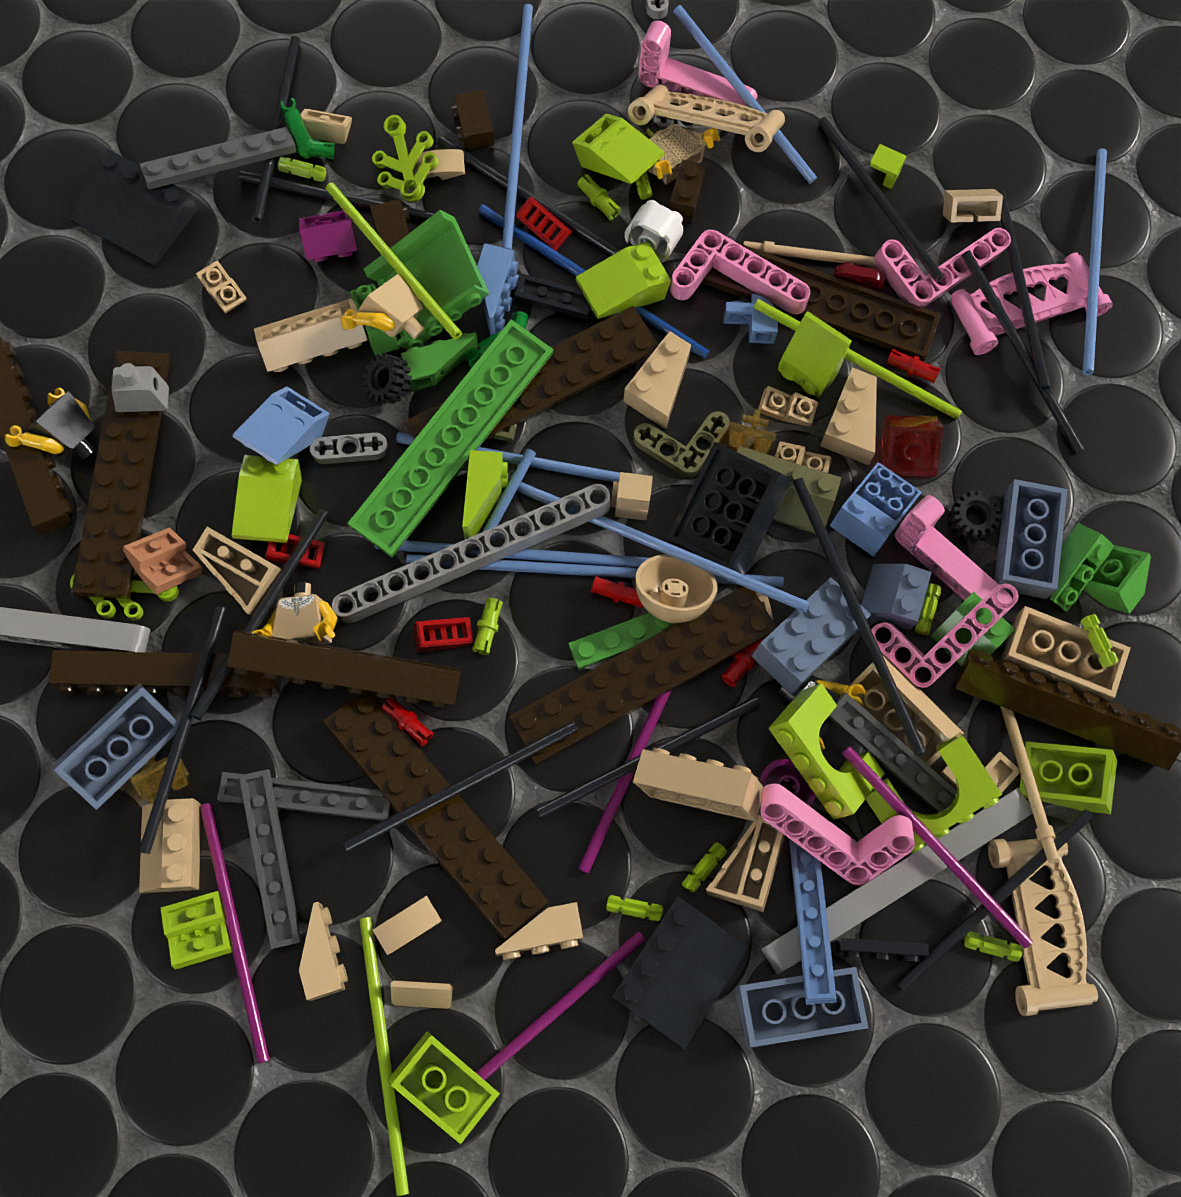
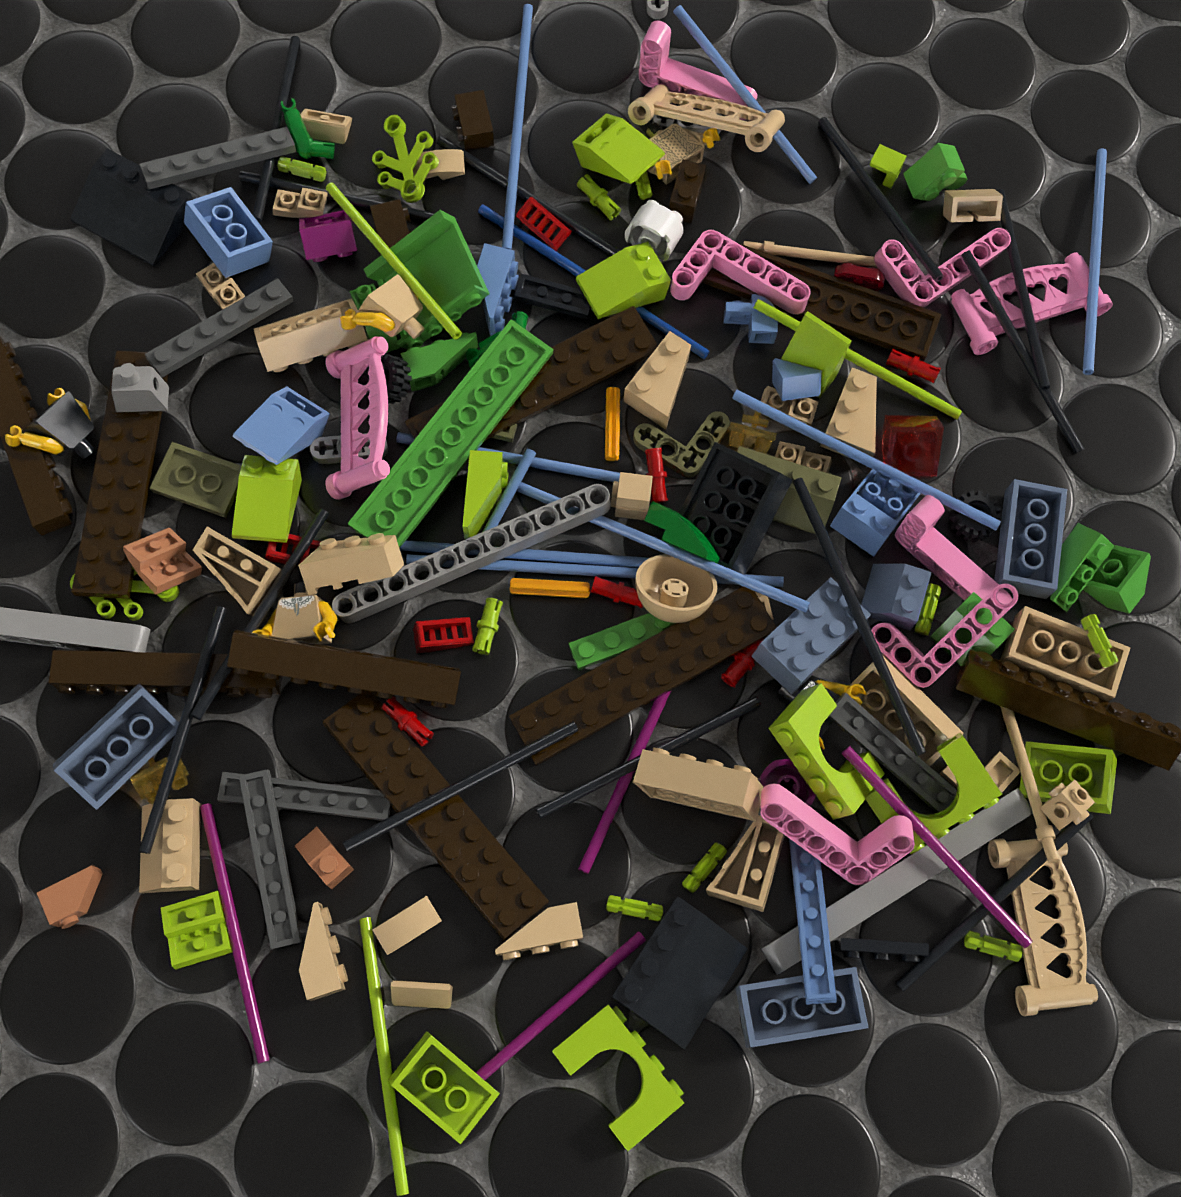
(70, 897): none -> nougat slope
(197, 479): none -> olive plate
(219, 328): none -> dark grey plate
(228, 232): none -> medium blue brick
(296, 205): none -> tan slope
(324, 858): none -> nougat slope
(349, 367): none -> bright pink piece
(351, 560): none -> tan wedge
(549, 588): none -> light orange axle
(612, 425): none -> light orange axle
(655, 469): none -> red pin
(657, 1095): none -> lime arch
(680, 531): none -> green slope
(795, 381): none -> medium blue slope
(866, 460): none -> medium blue piece
(935, 171): none -> bright green brick
(1067, 804): none -> tan brick

